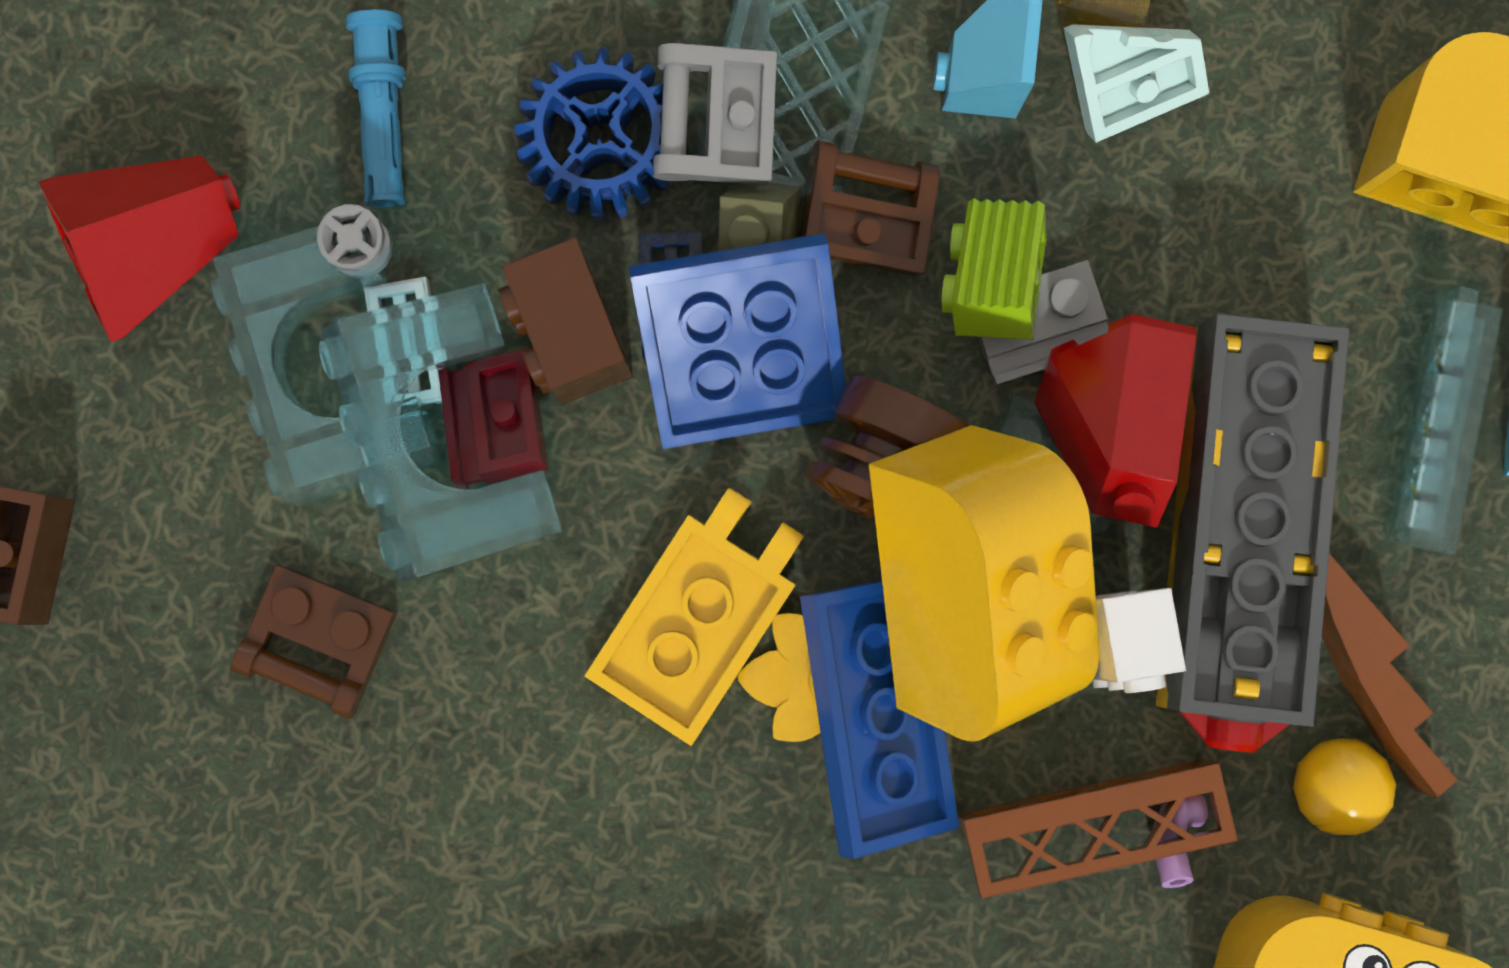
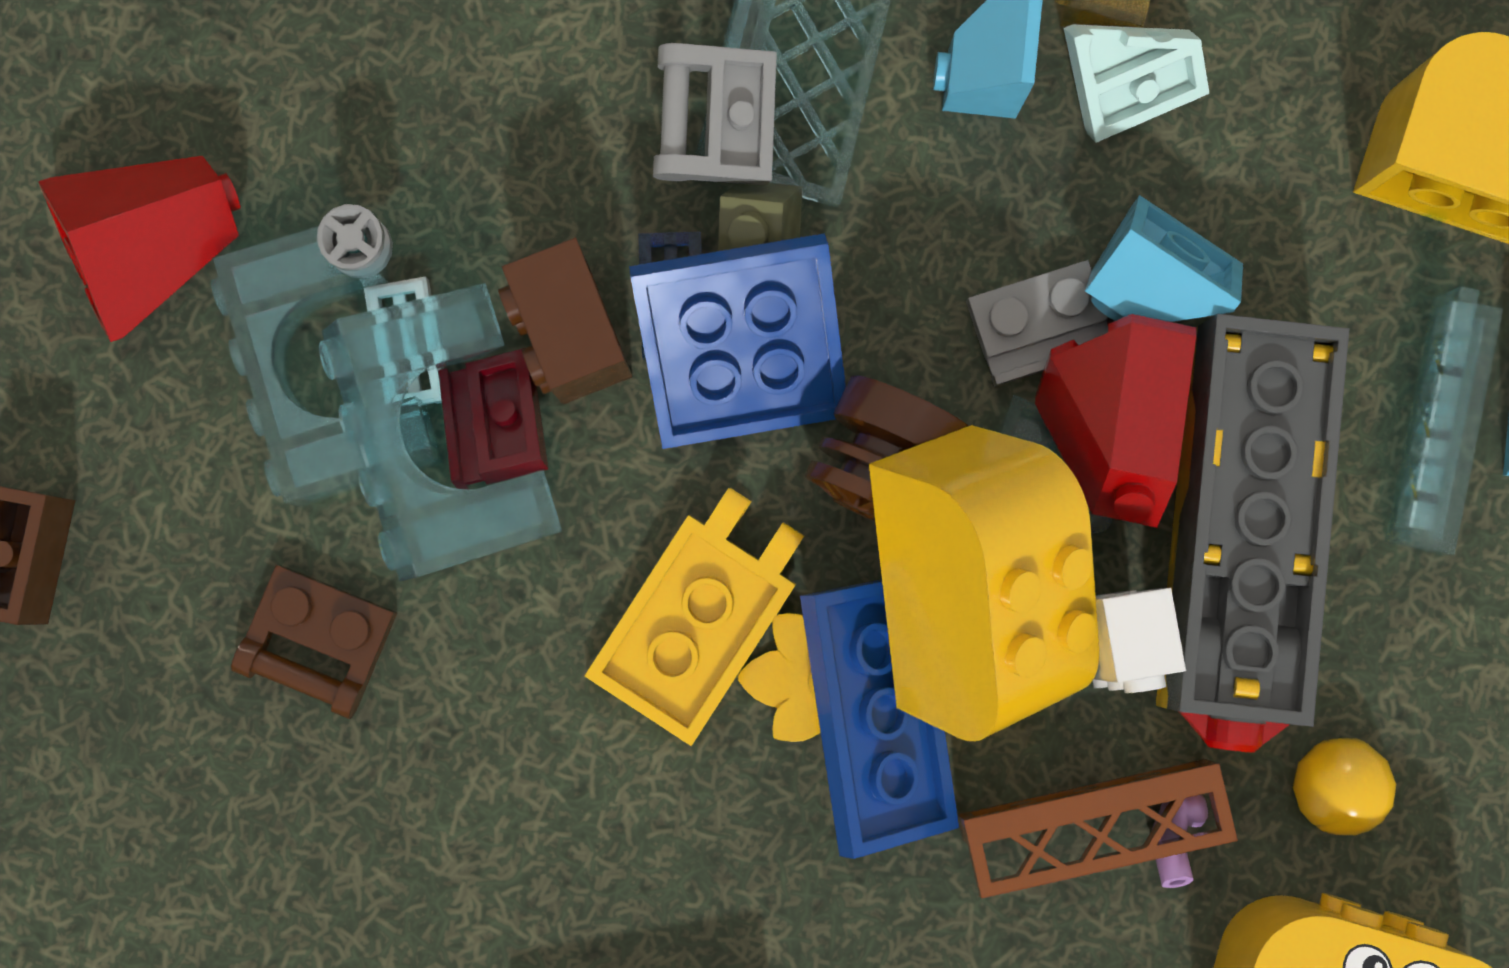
(377, 79): dark azure pin -> none
(561, 100): blue gear -> none
(865, 228): reddish brown plate -> none
(997, 269): lime brick -> none
(1163, 270): none -> medium azure slope
(1361, 651): dark orange slope -> none

